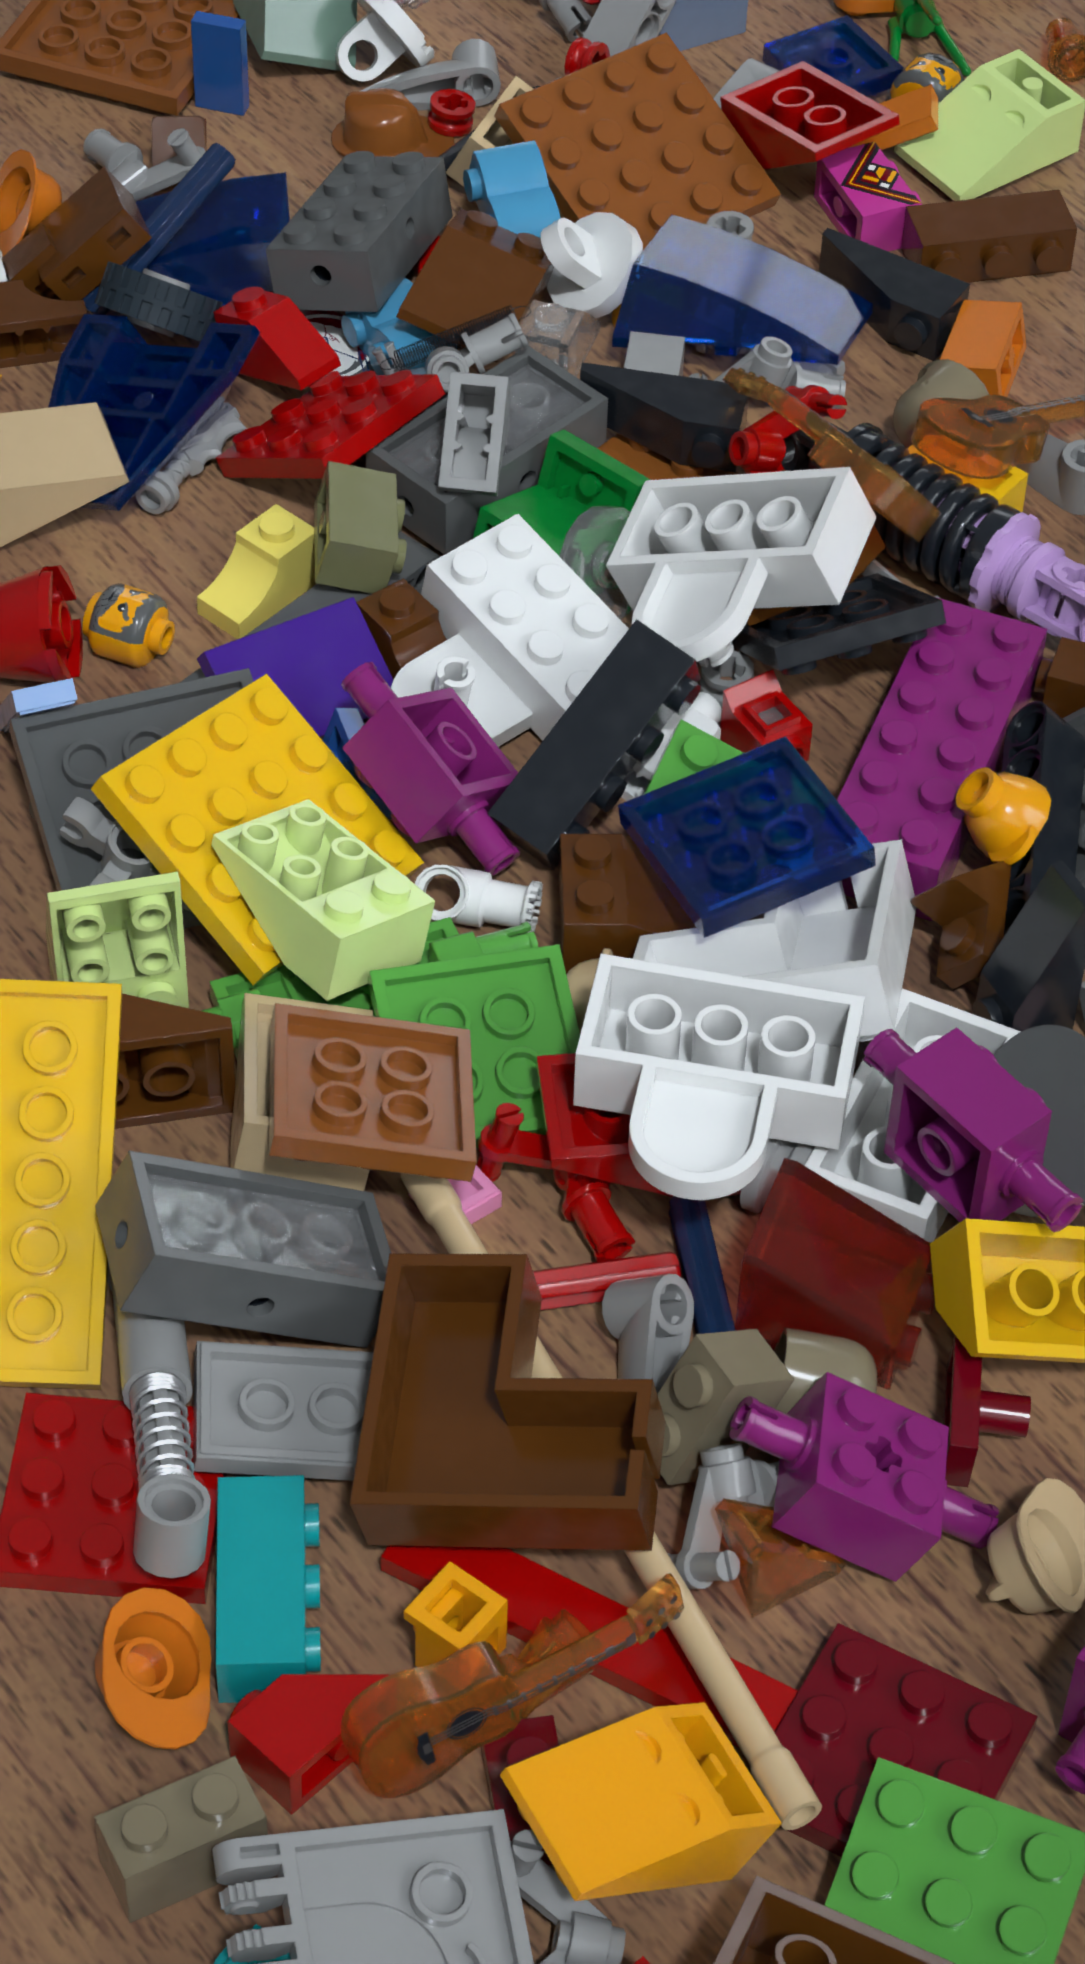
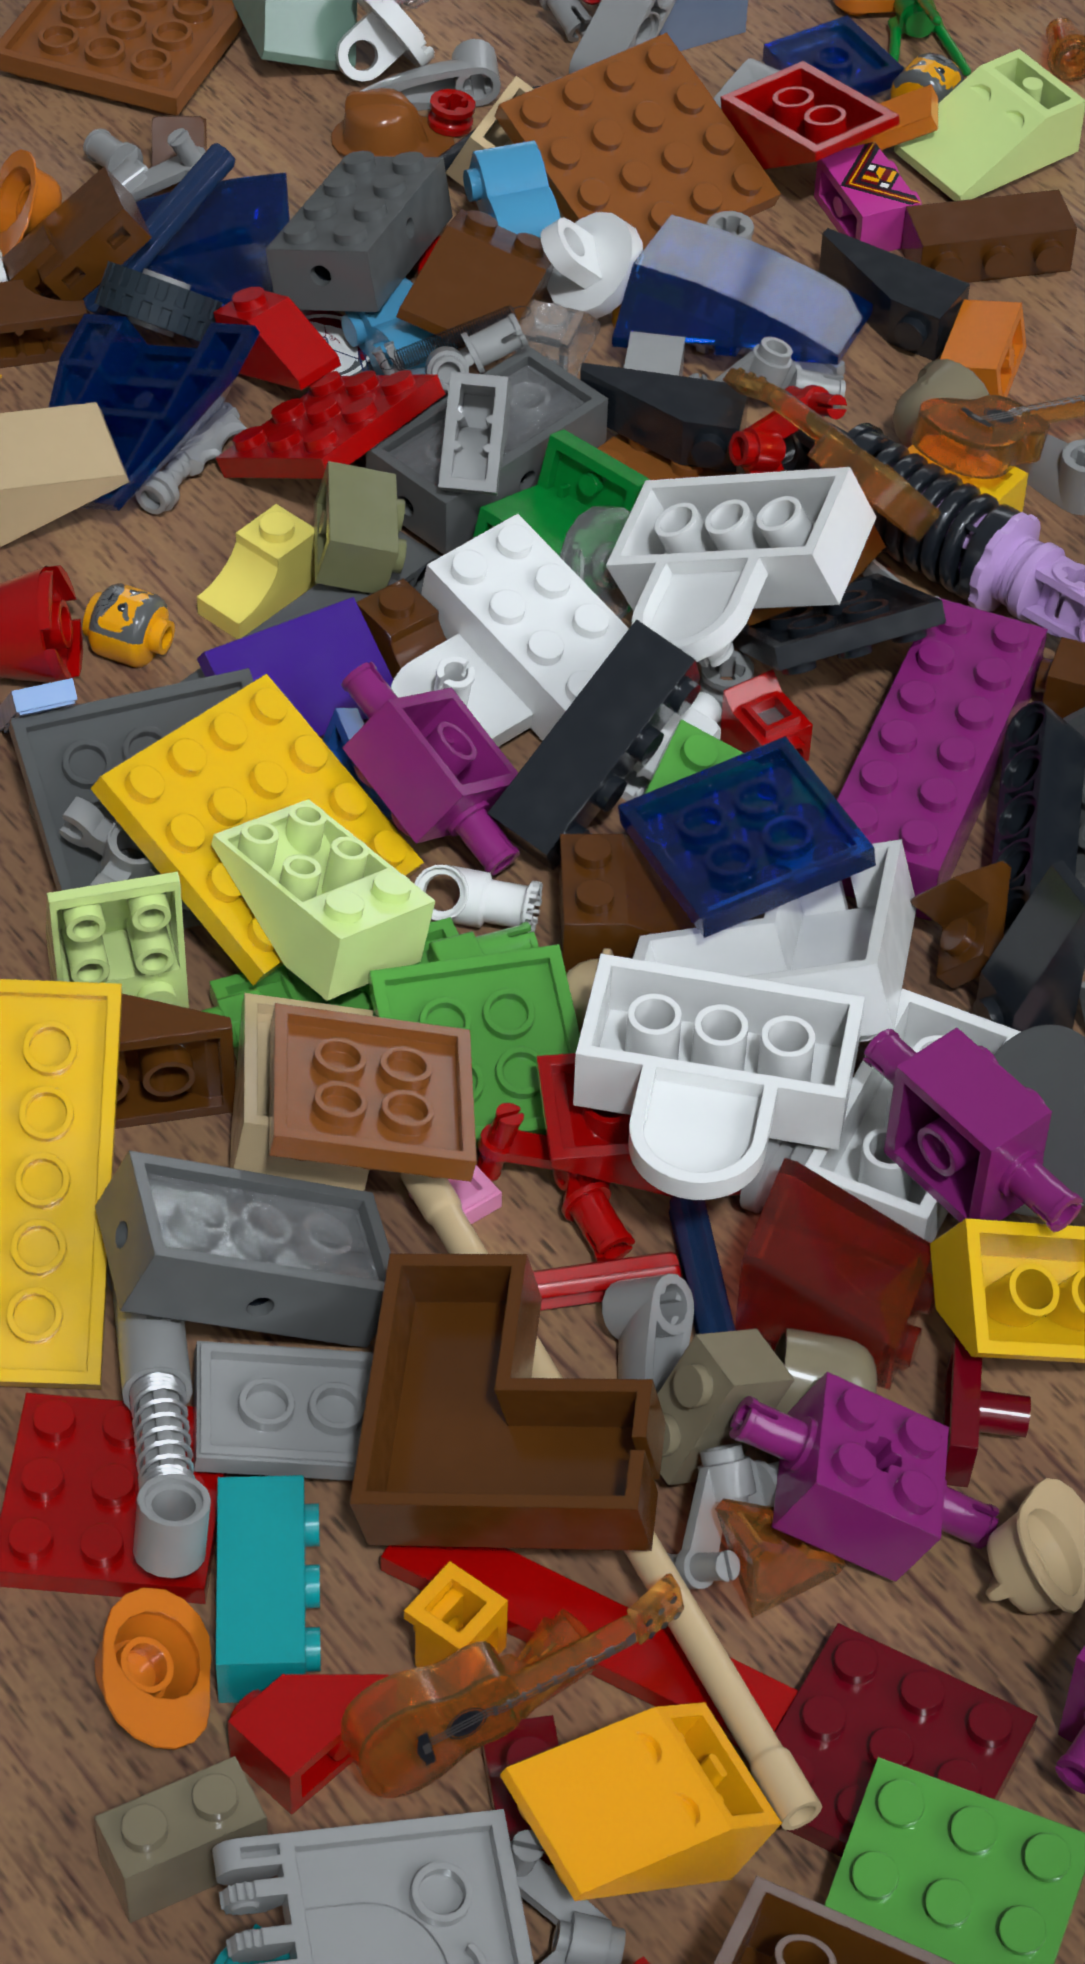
(220, 63): blue tile -> none
(584, 53): red bush -> none
(1003, 812): light orange piece -> none

